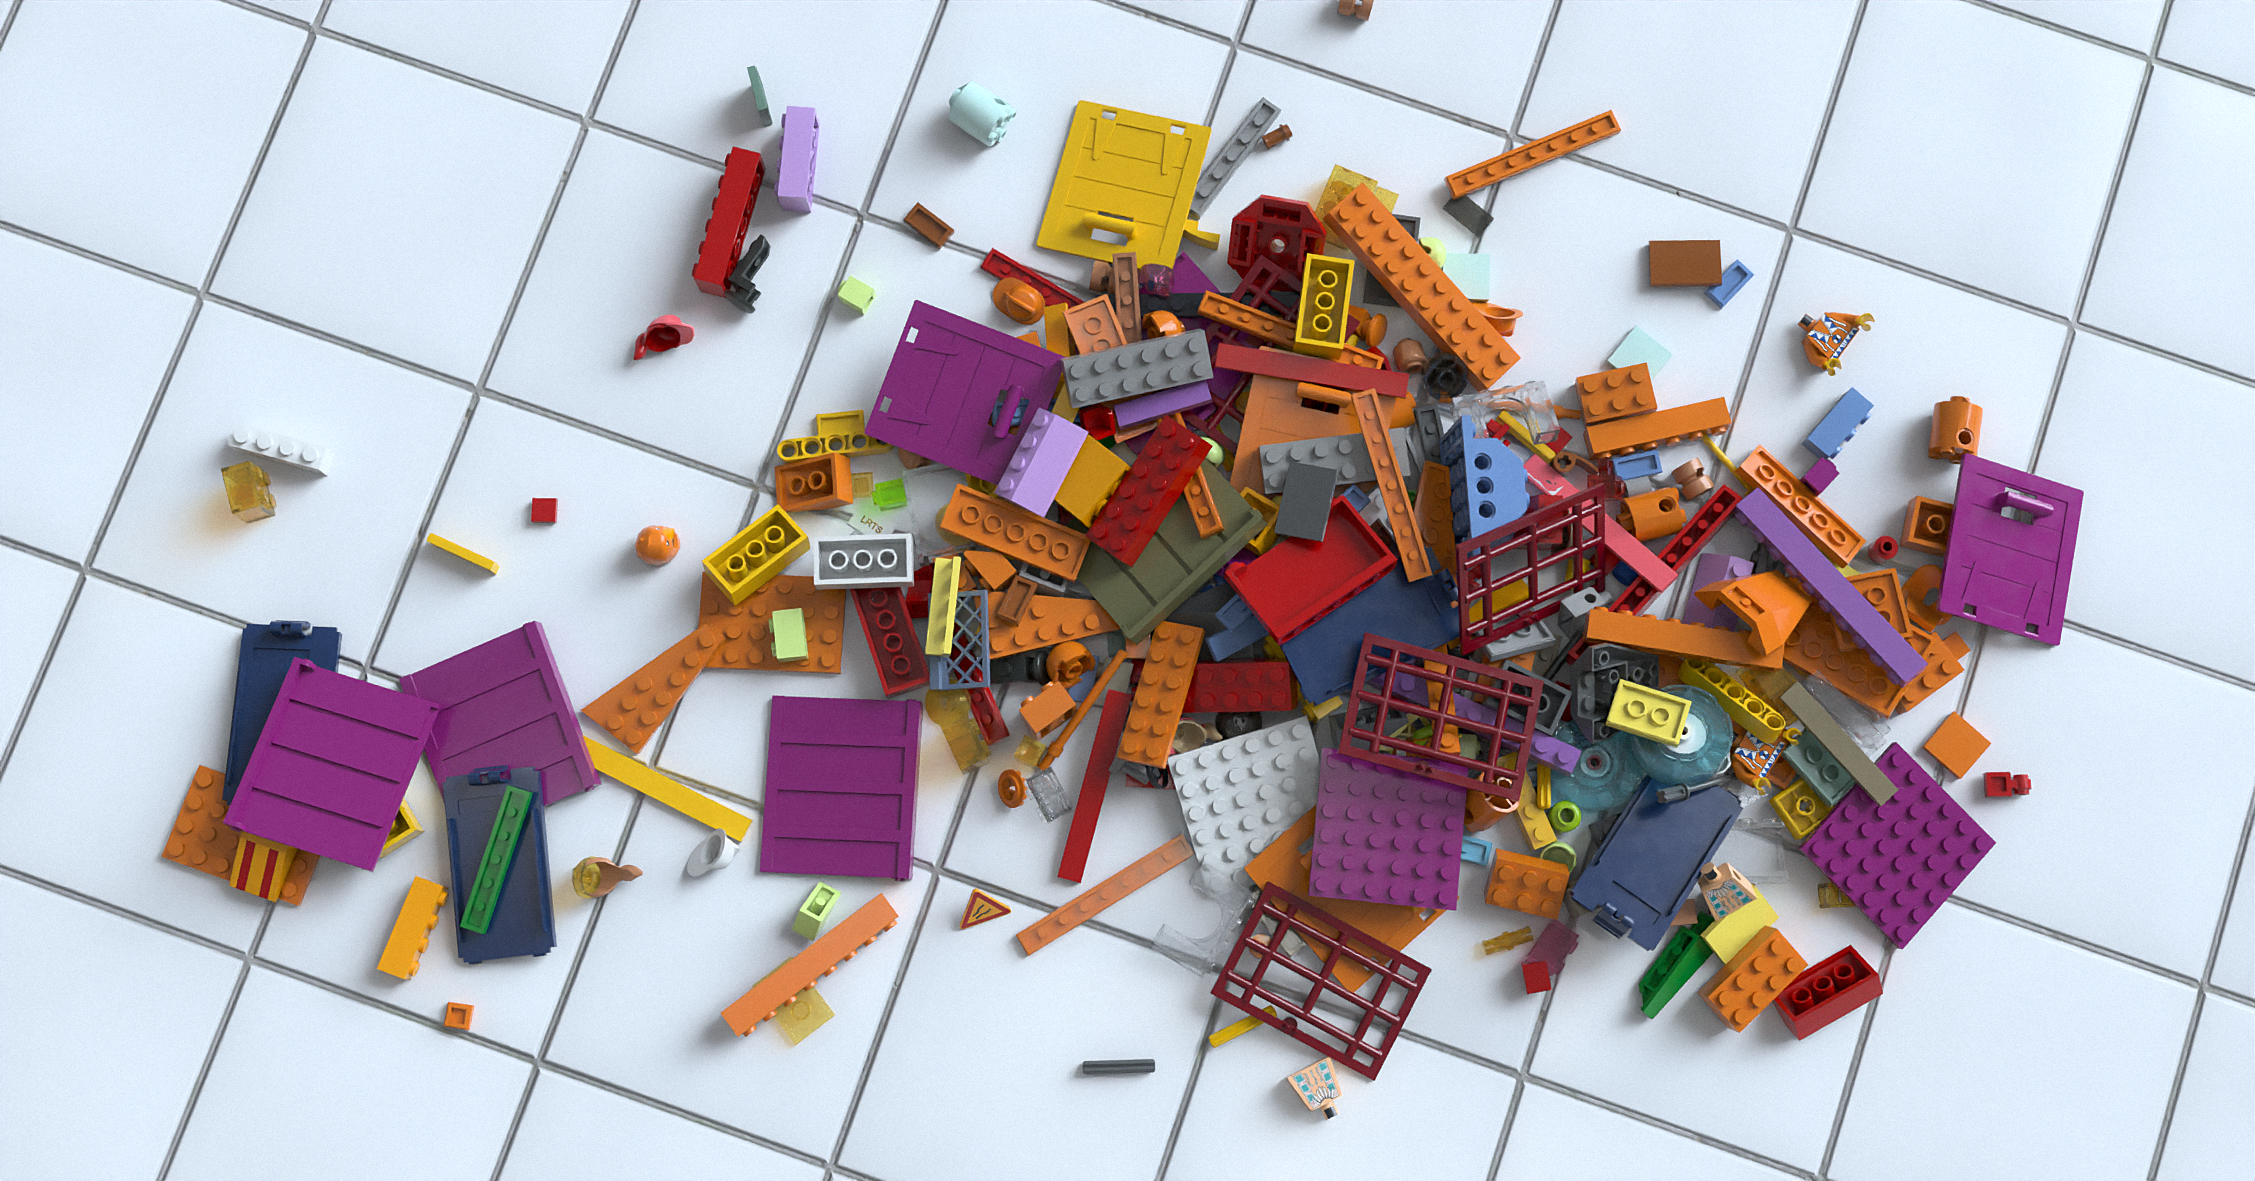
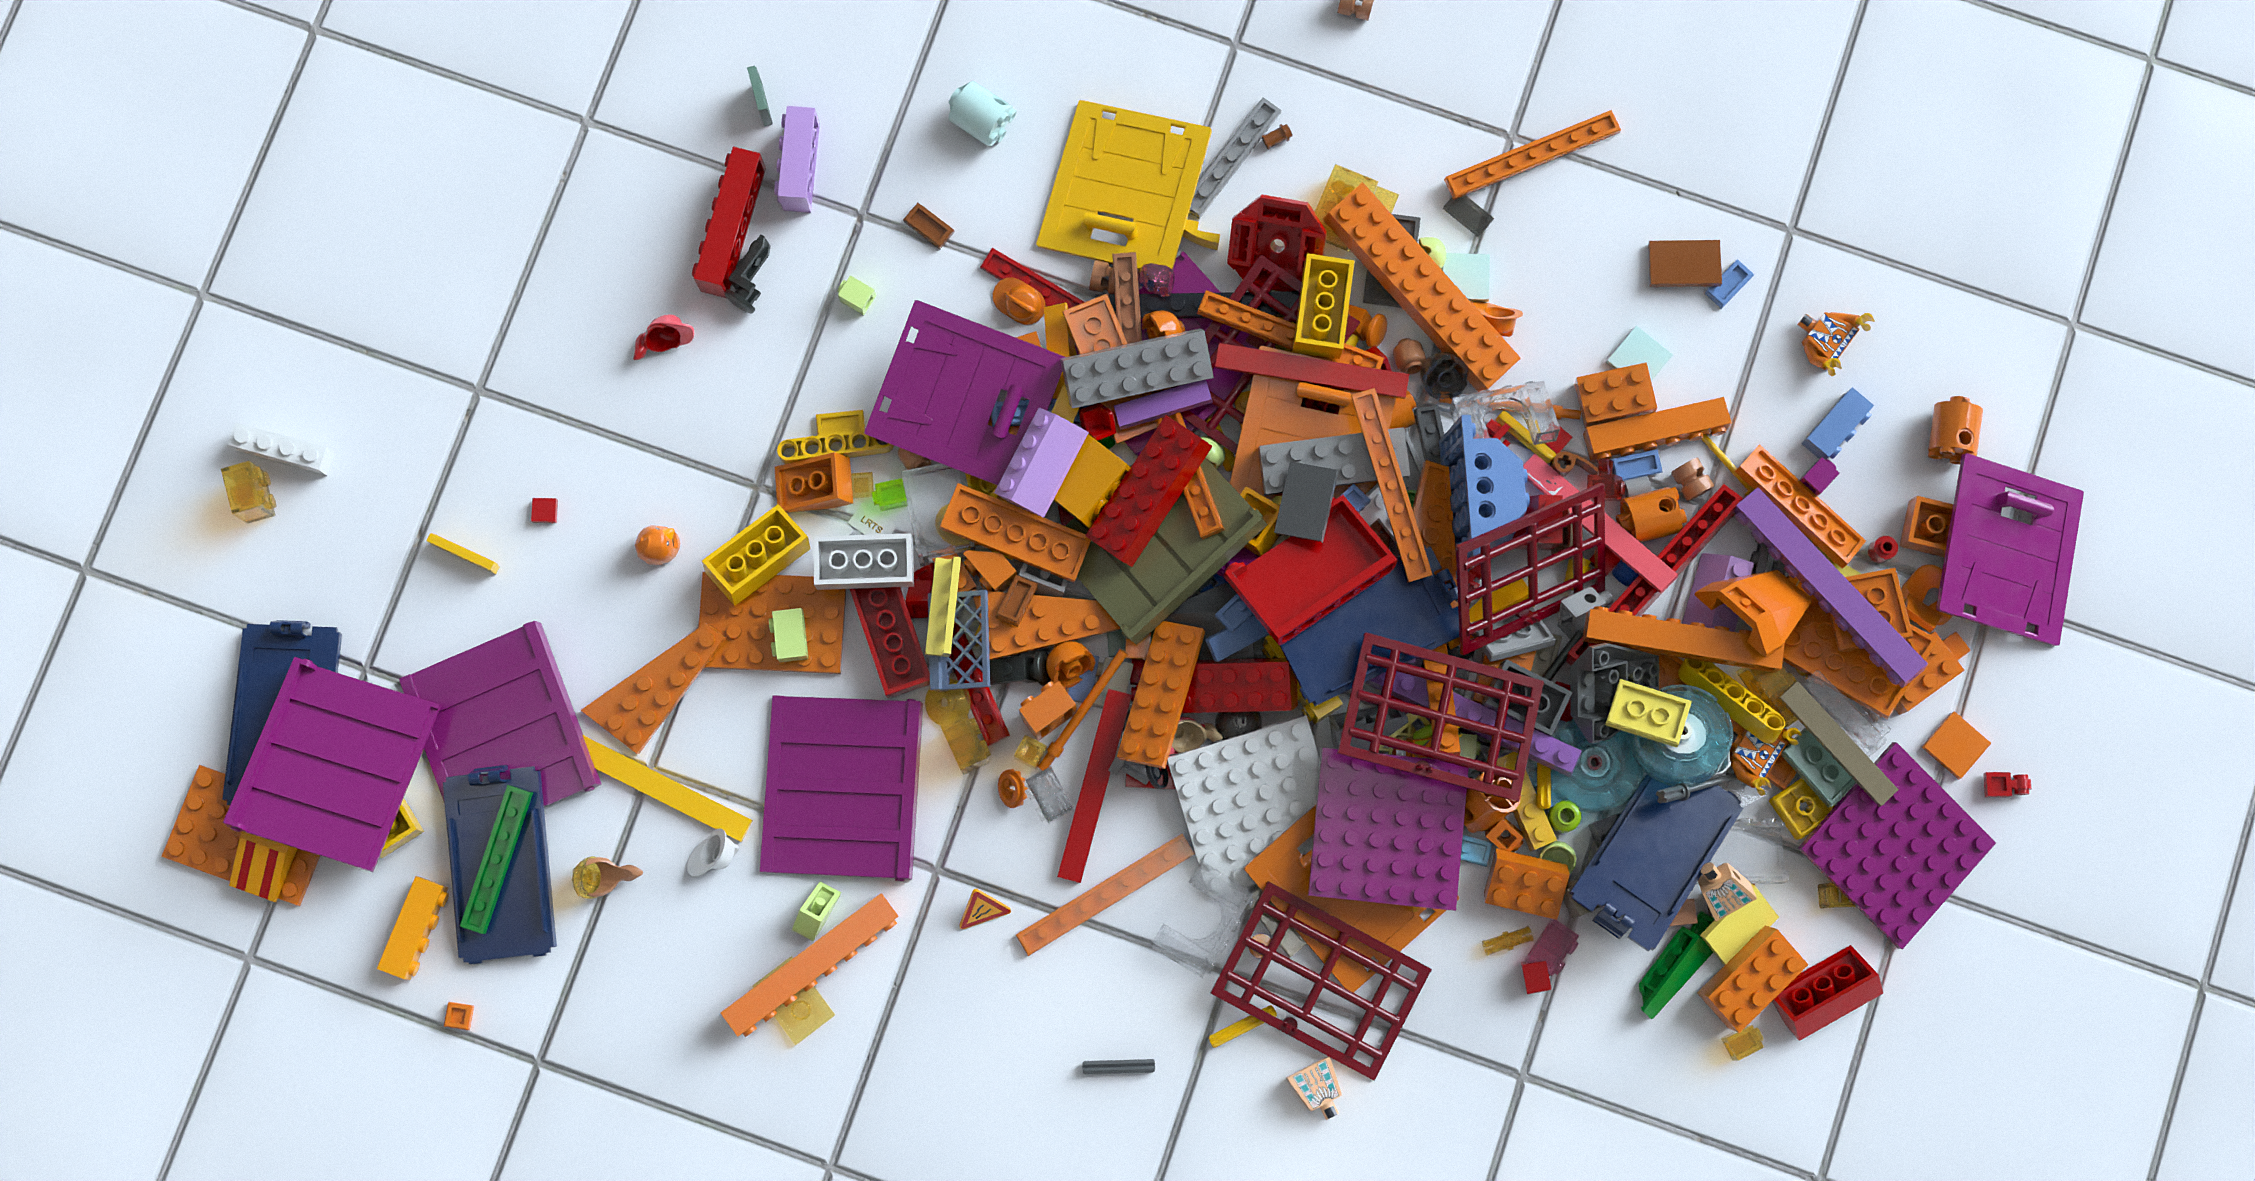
(1509, 843): none -> orange brick
(1743, 1043): none -> clear yellow brick

